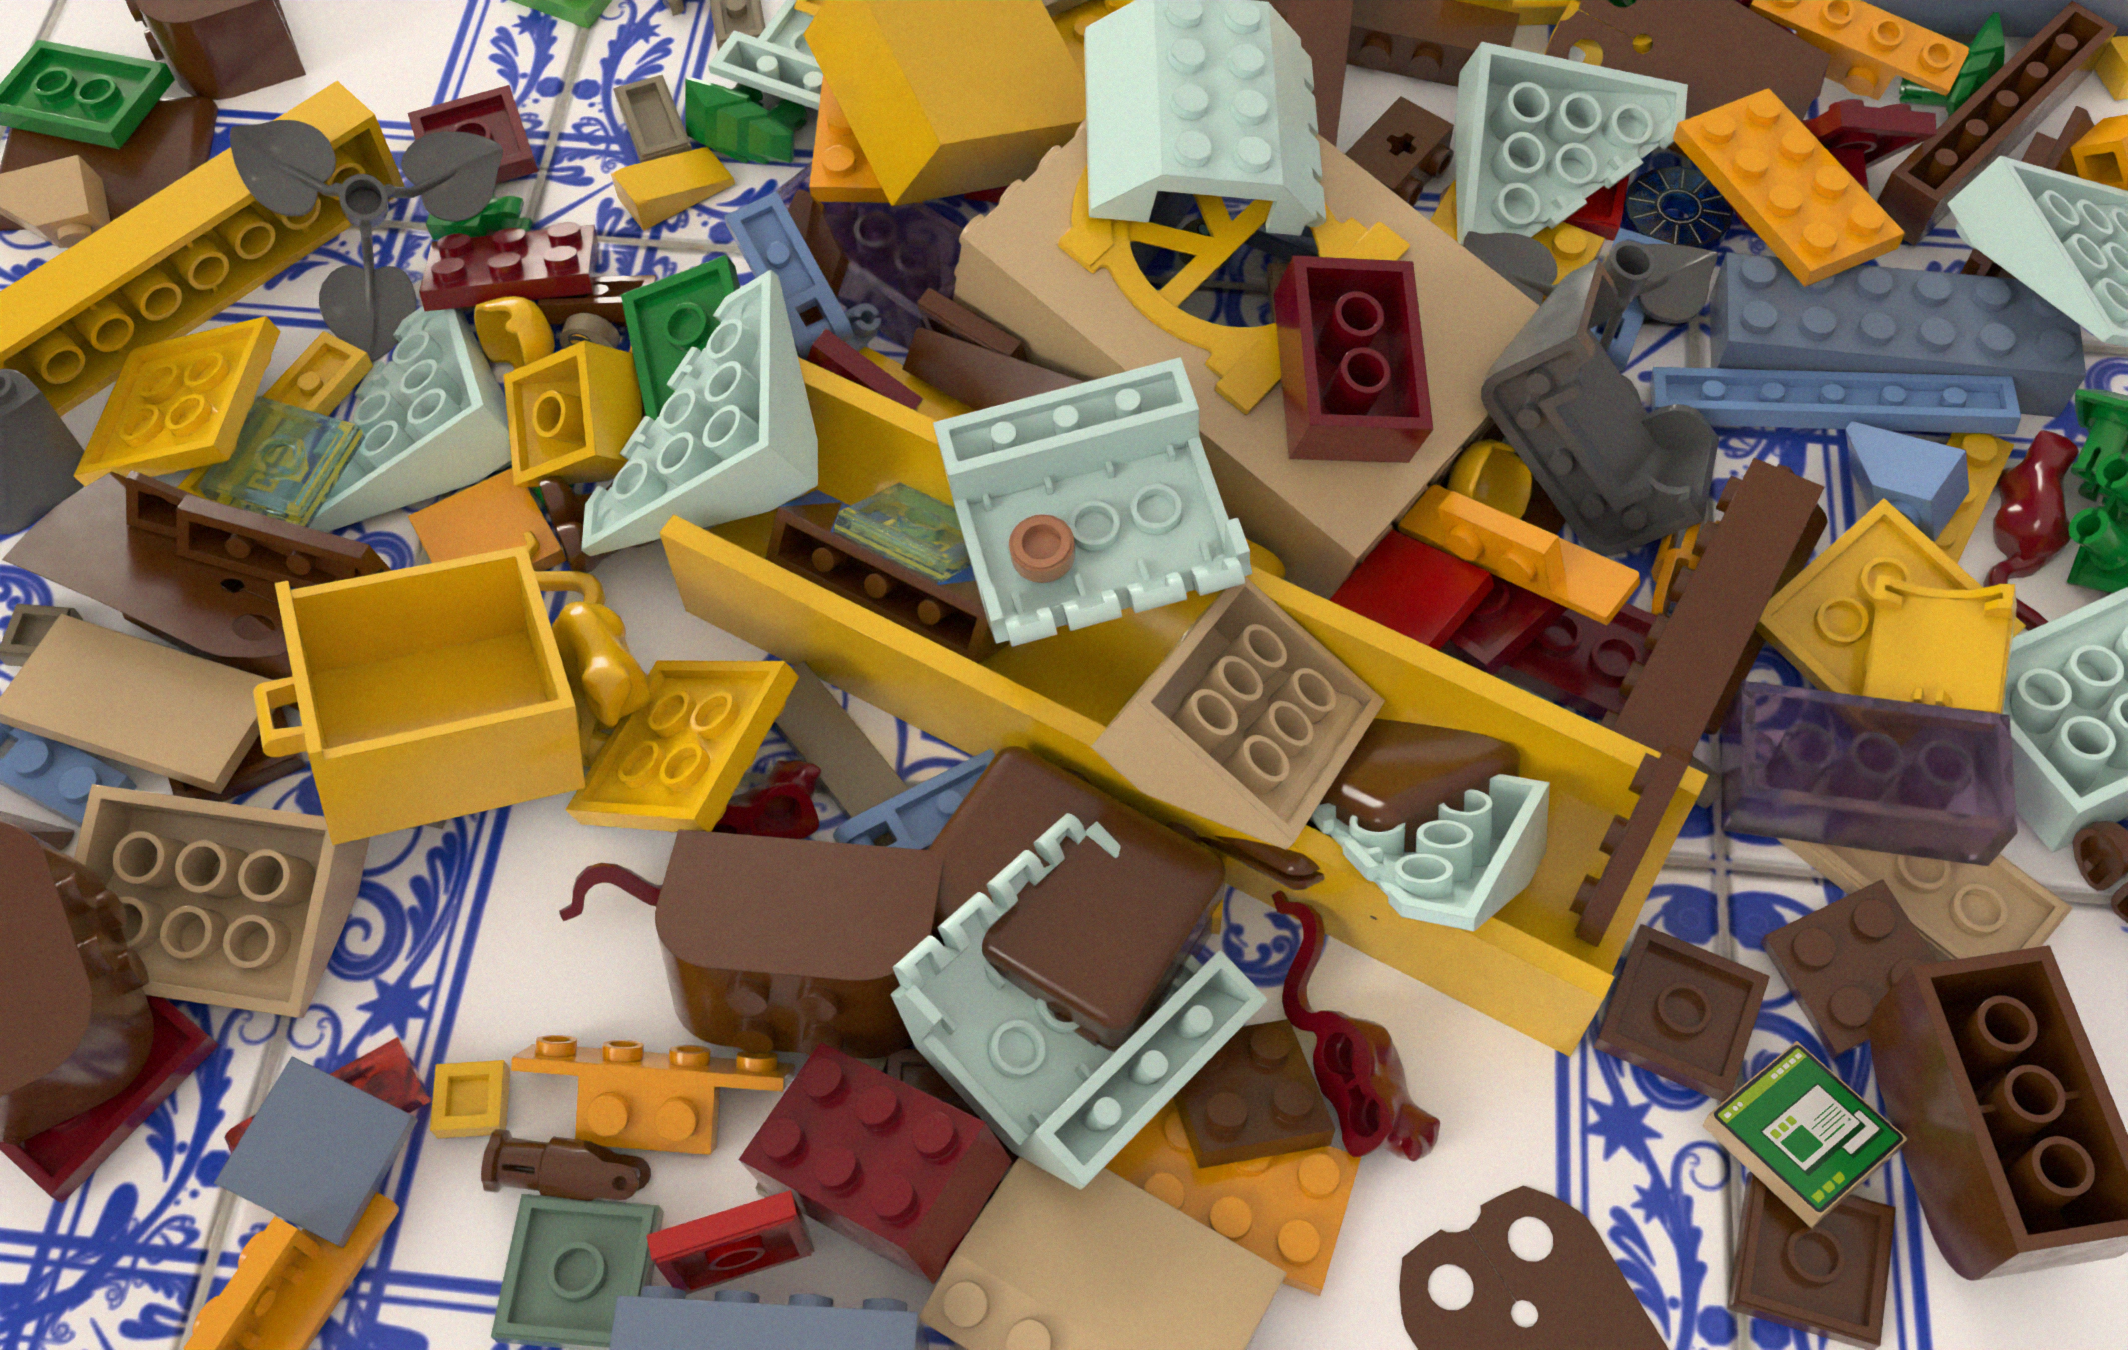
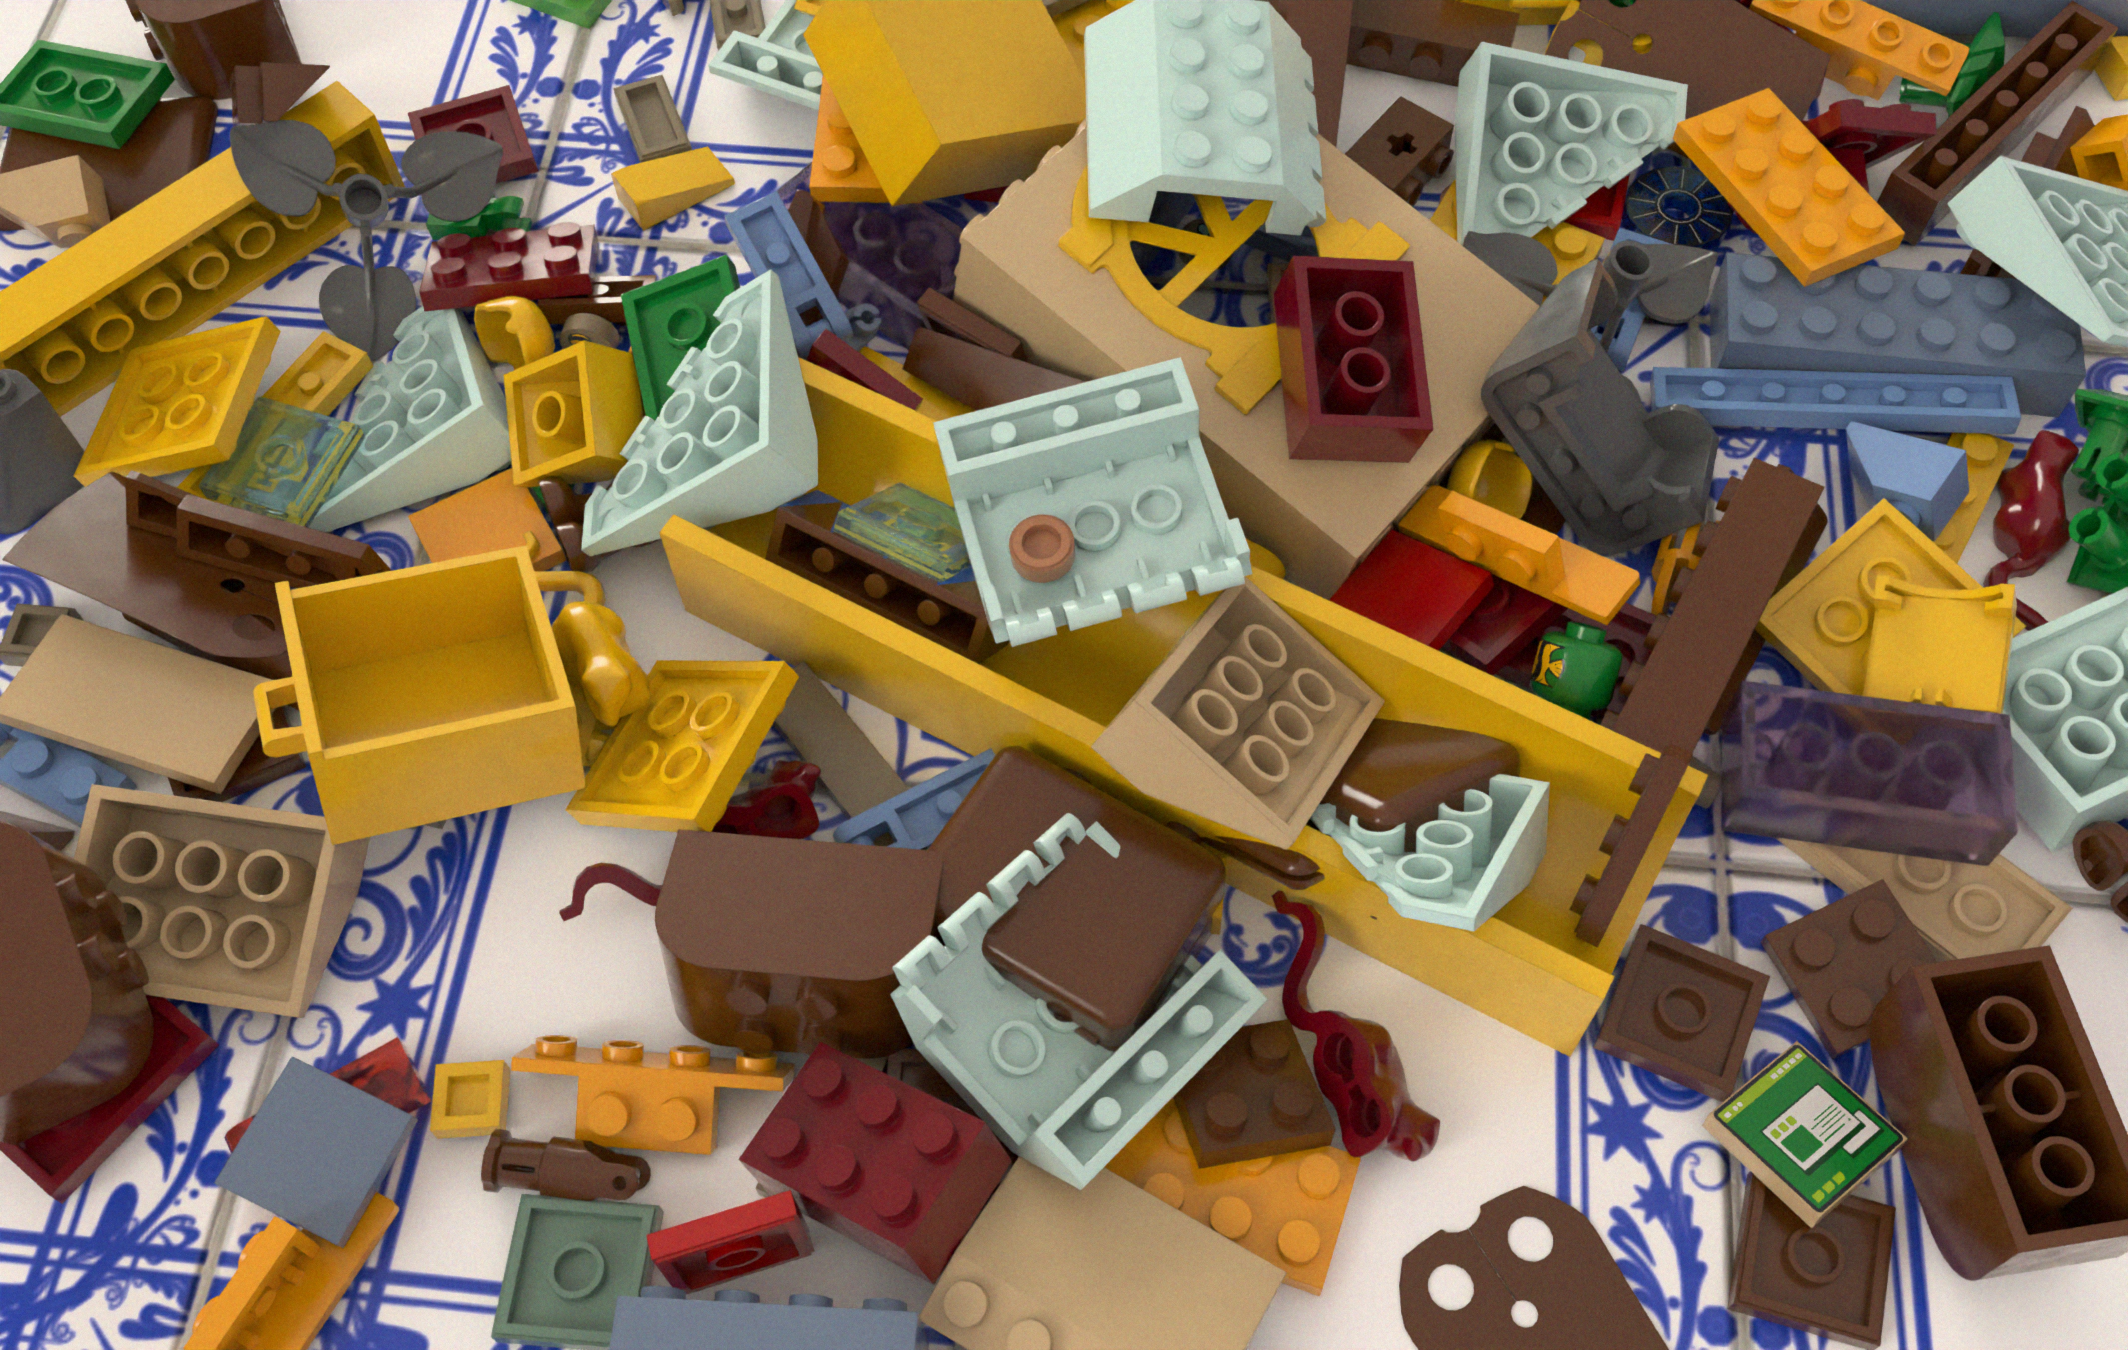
(269, 90): none -> reddish brown wedge
(738, 124): green connector -> none
(1576, 669): none -> green head

